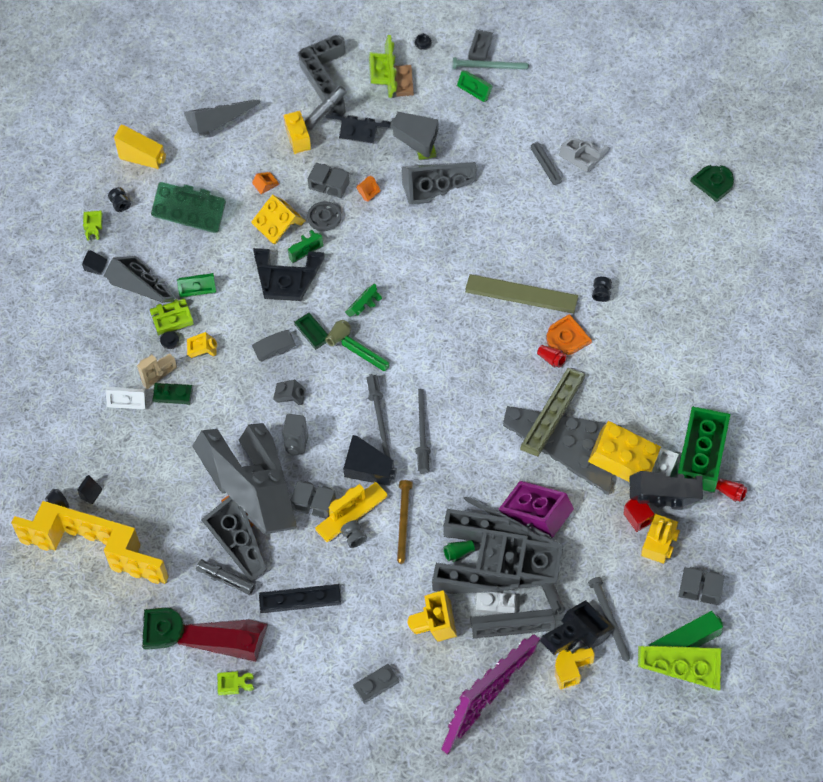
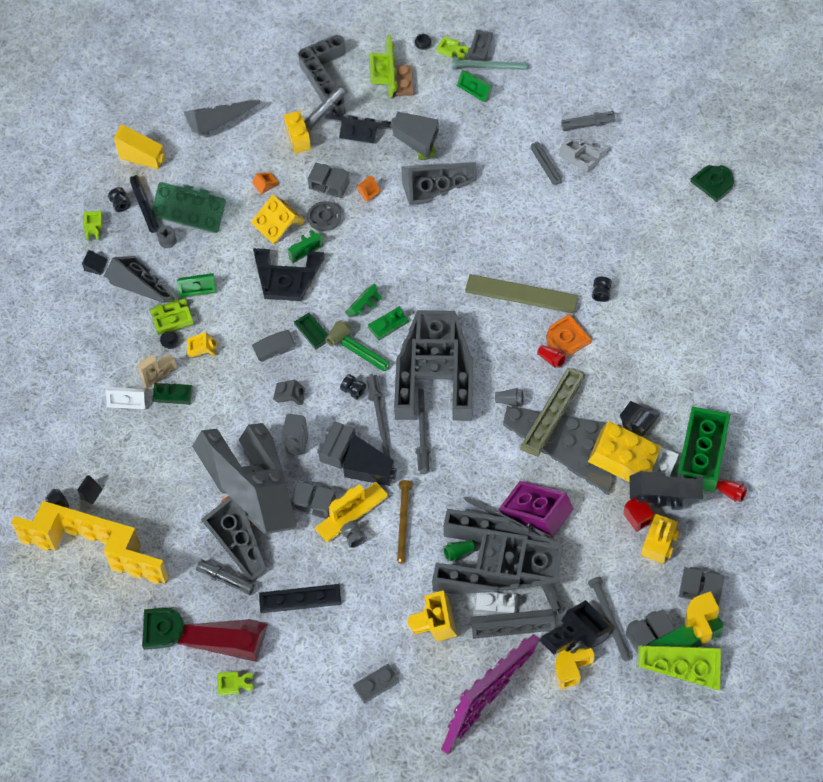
(144, 203): none -> black axle
(170, 239): none -> dark grey wheel
(336, 444): none -> dark grey brick
(352, 386): none -> black wheel
(388, 323): none -> green plate
(434, 351): none -> dark grey wedge
(452, 47): none -> lime plate
(510, 397): none -> dark grey cone
(589, 120): none -> dark grey pin
(638, 418): none -> black slope
(648, 630): none -> dark grey piece
(699, 611): none -> yellow brick

